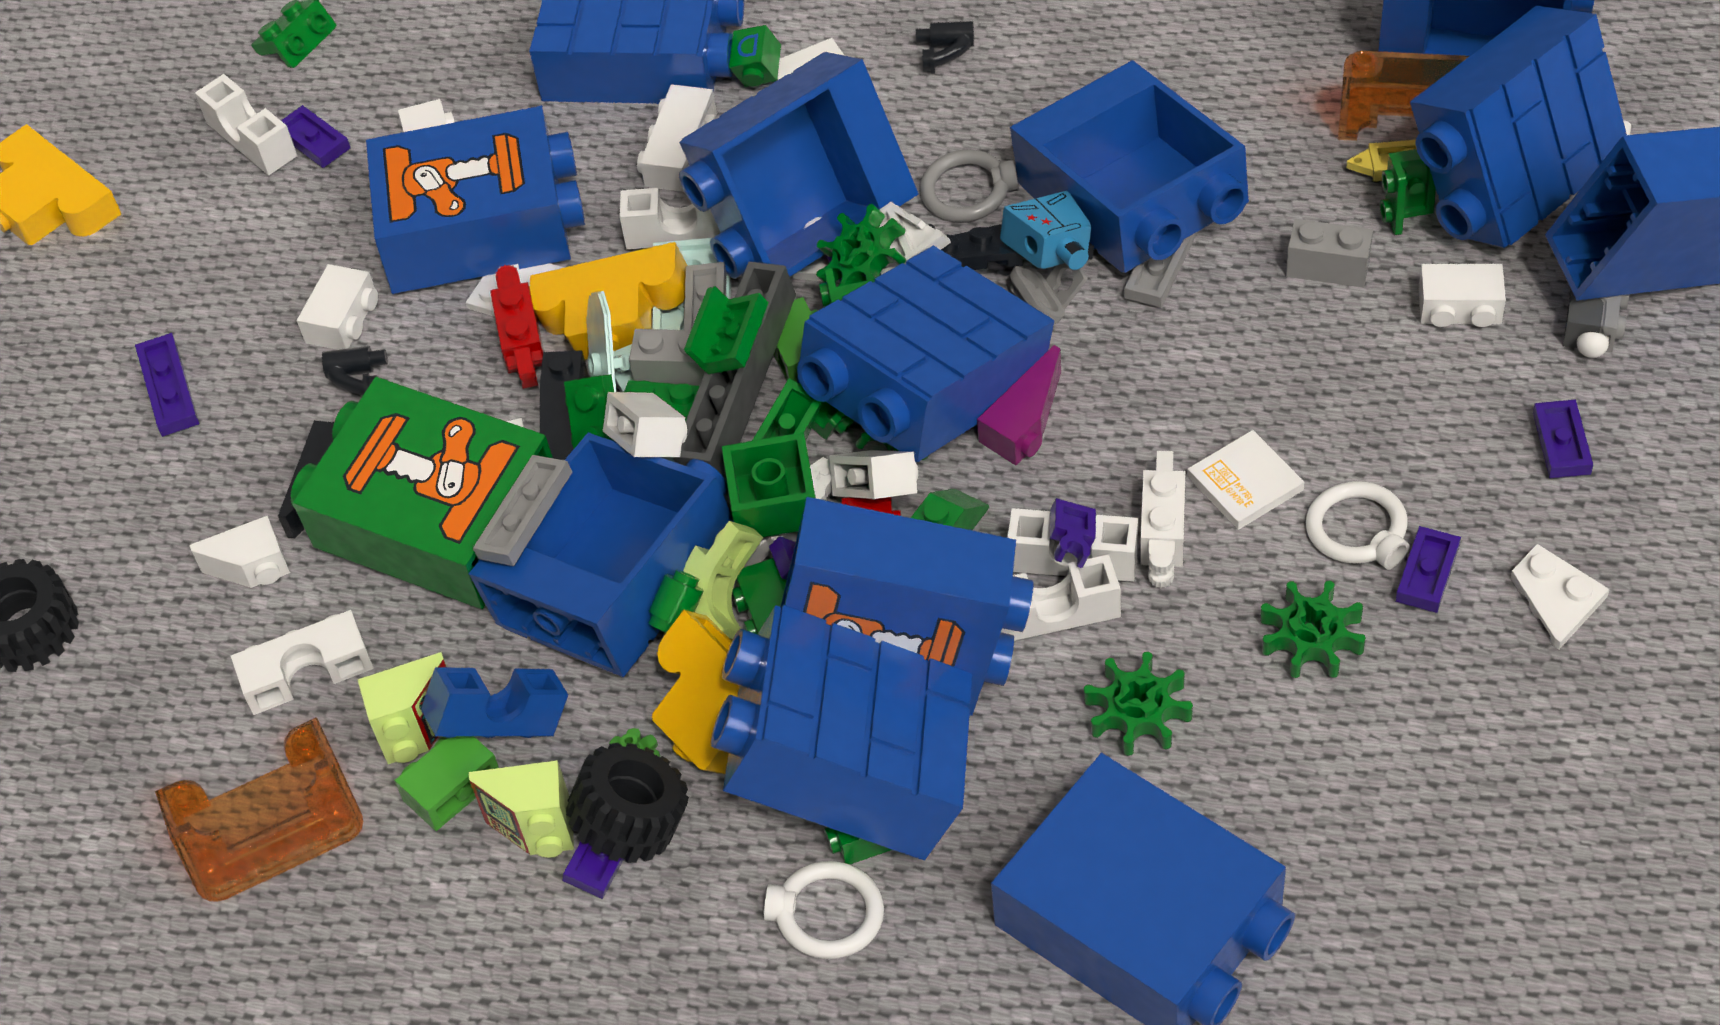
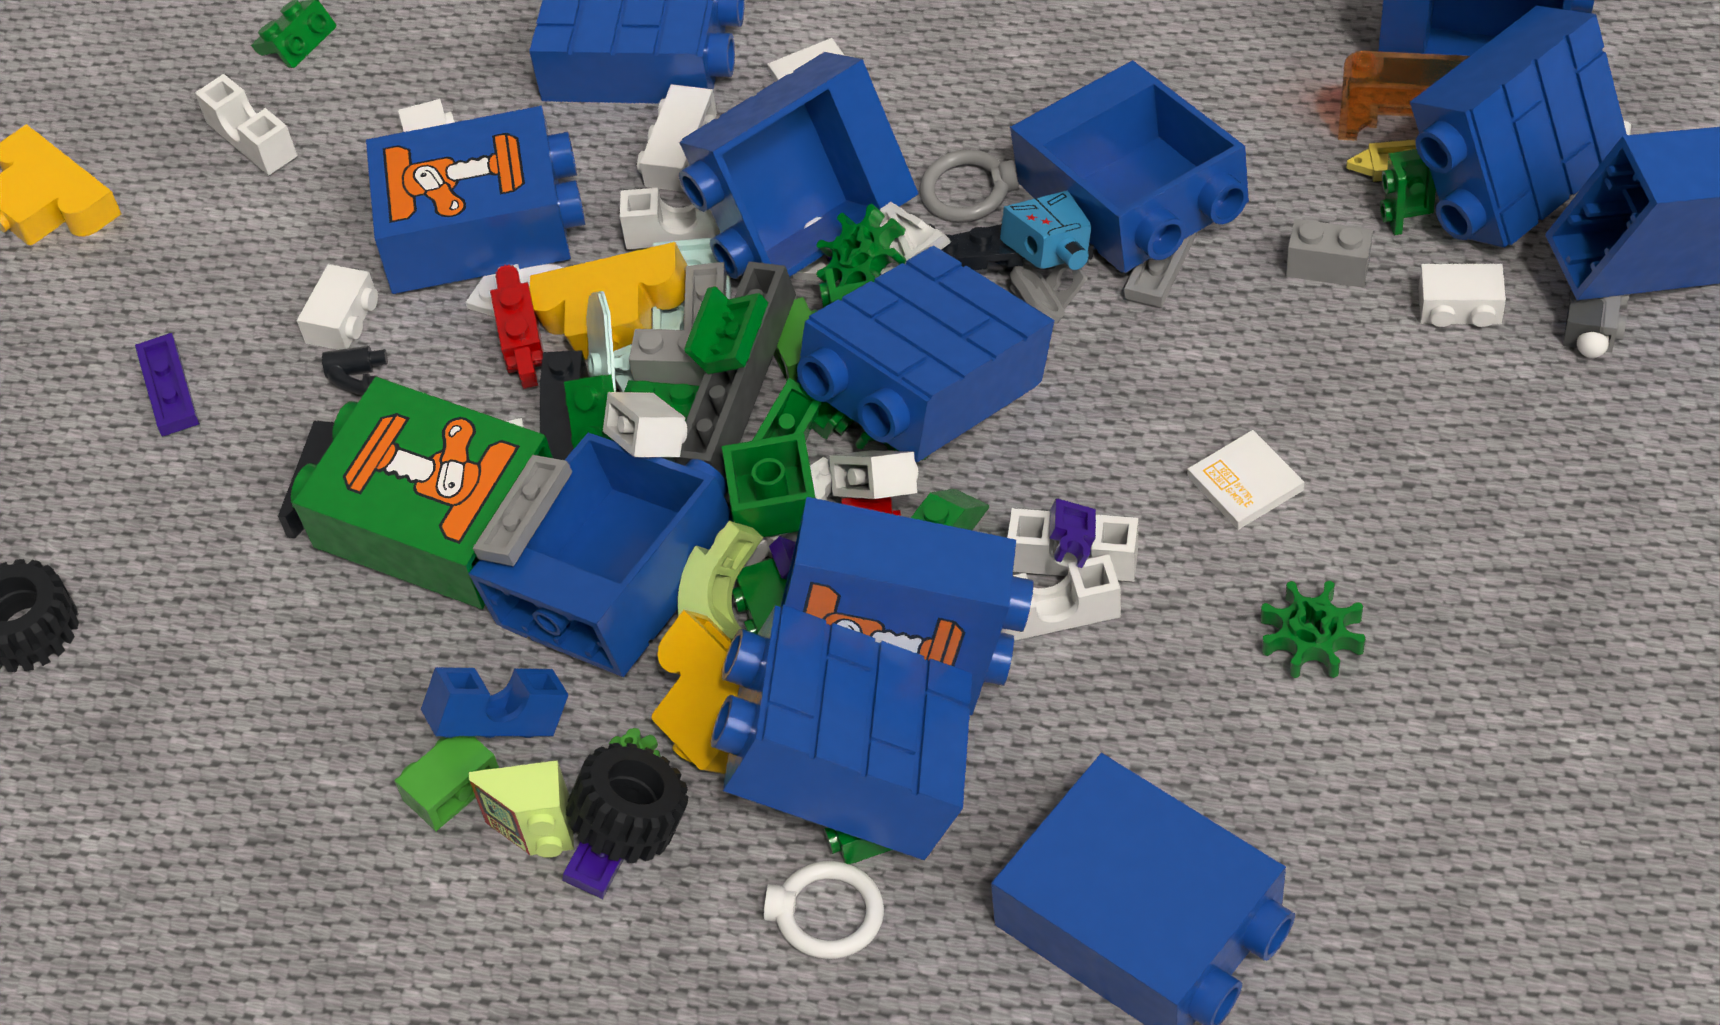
(243, 554): white slope -> none
(265, 822): clear orange windscreen -> none
(268, 667): white arch -> none
(315, 137): dark purple plate -> none
(394, 708): yellowish green slope -> none
(673, 596): green brick -> none
(755, 55): green brick -> none
(952, 36): black plant -> none
(1020, 415): magenta slope -> none
(1138, 703): green gear -> none
(1162, 520): white hinge -> none
(1386, 546): white piece -> none
(1428, 569): dark purple plate -> none
(1557, 593): white wing -> none
(1562, 439): dark purple plate -> none

